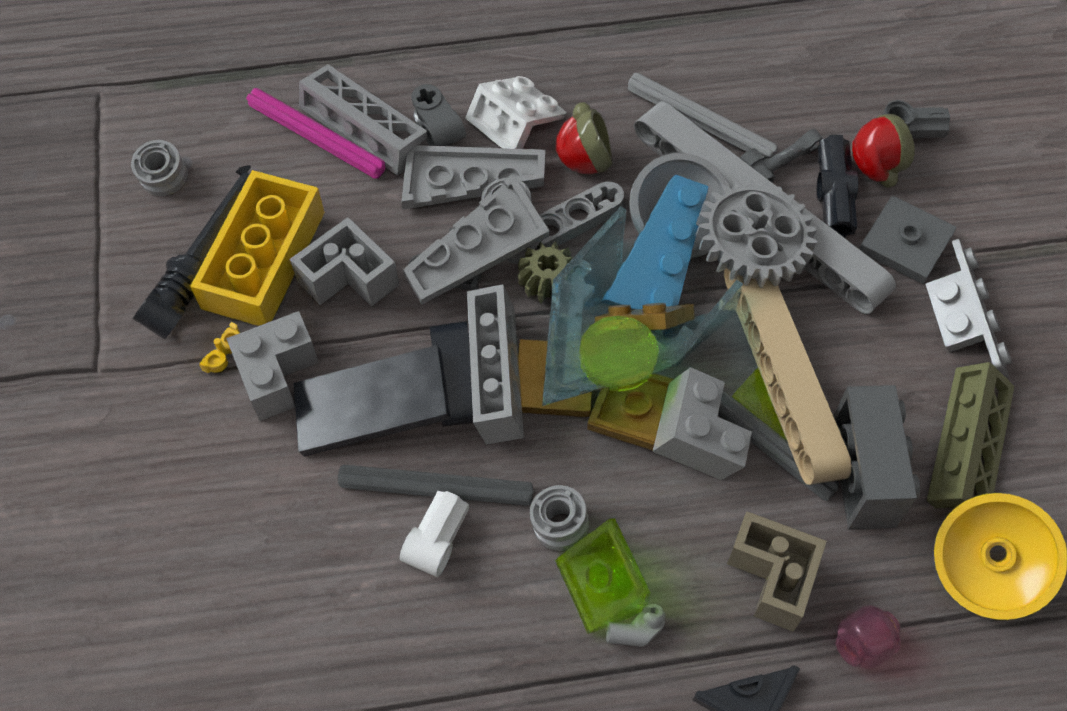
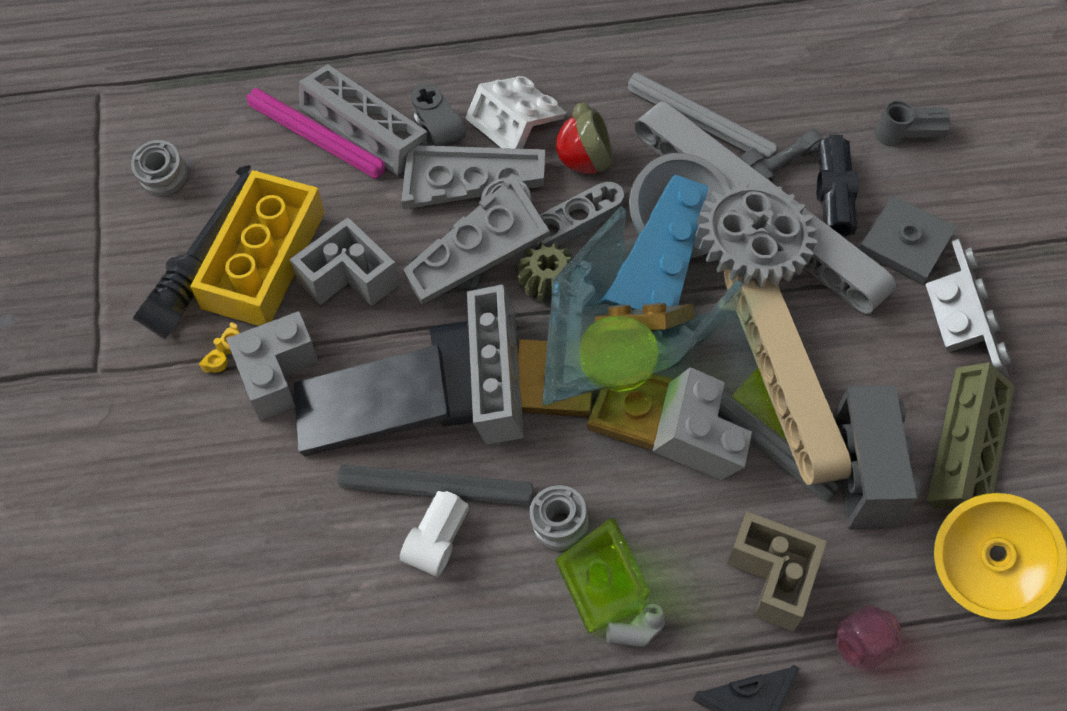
(884, 149): red piece -> none

